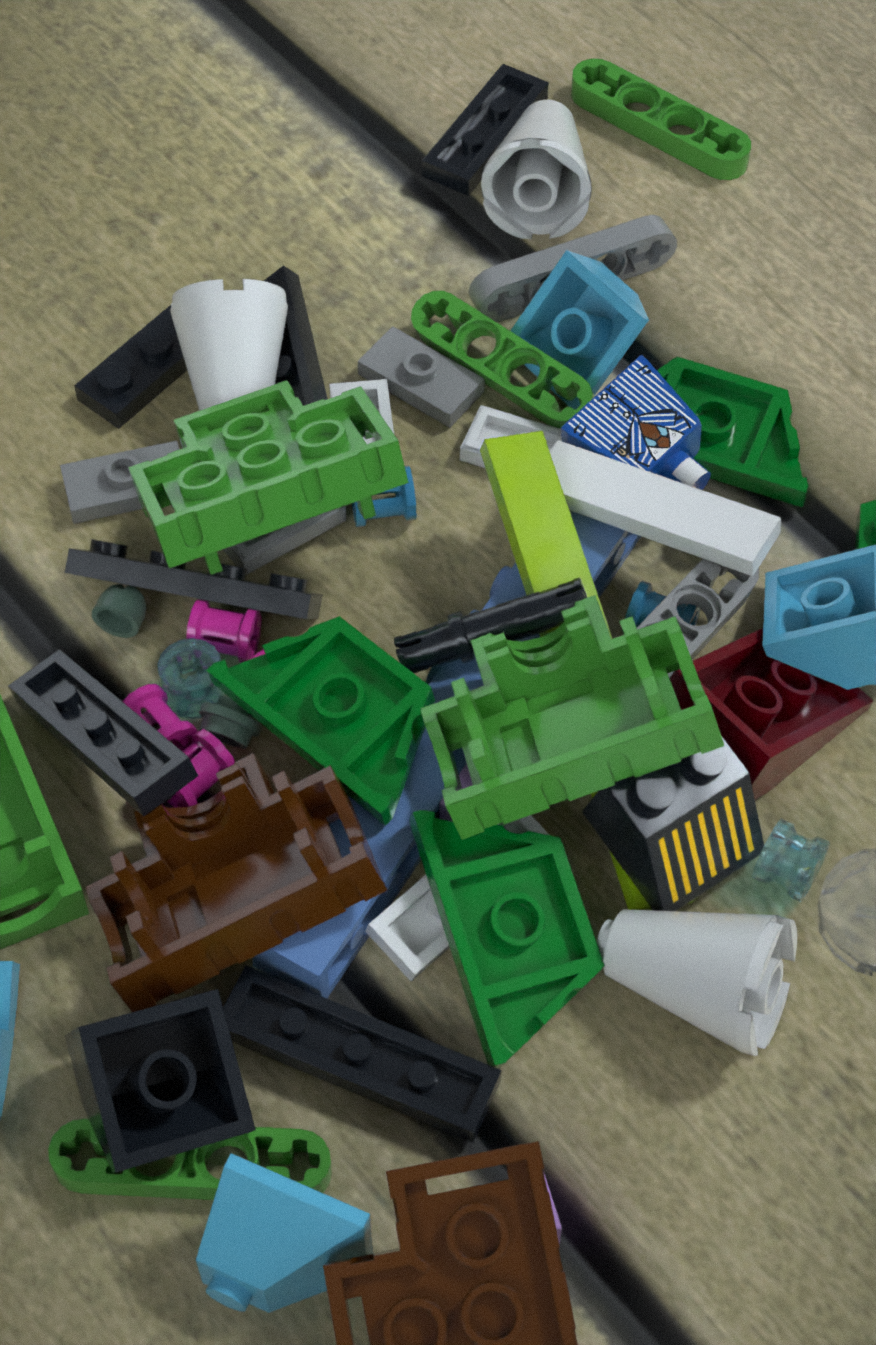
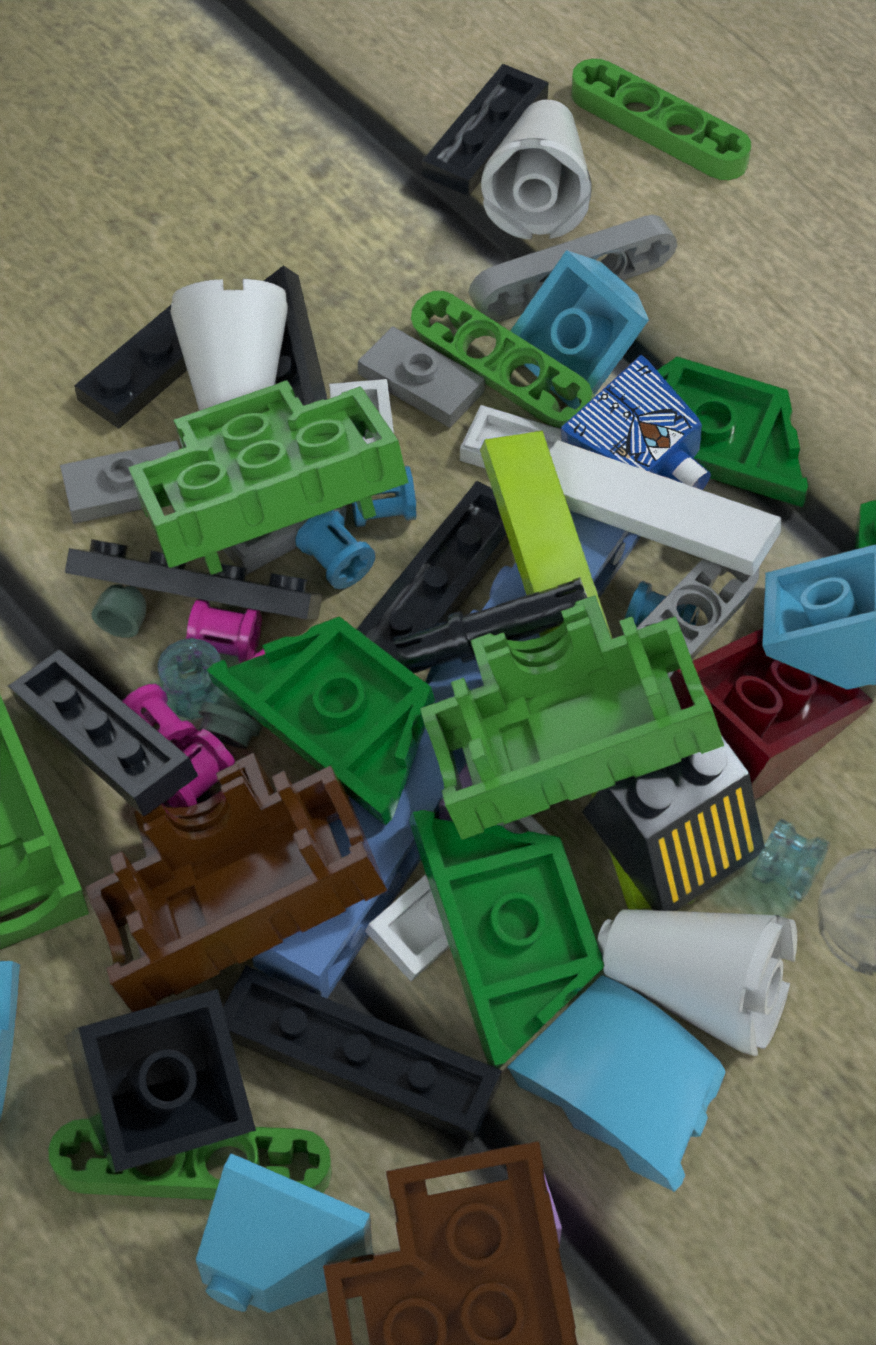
(335, 549): none -> dark azure bush
(441, 571): none -> black plate
(625, 1077): none -> medium azure slope

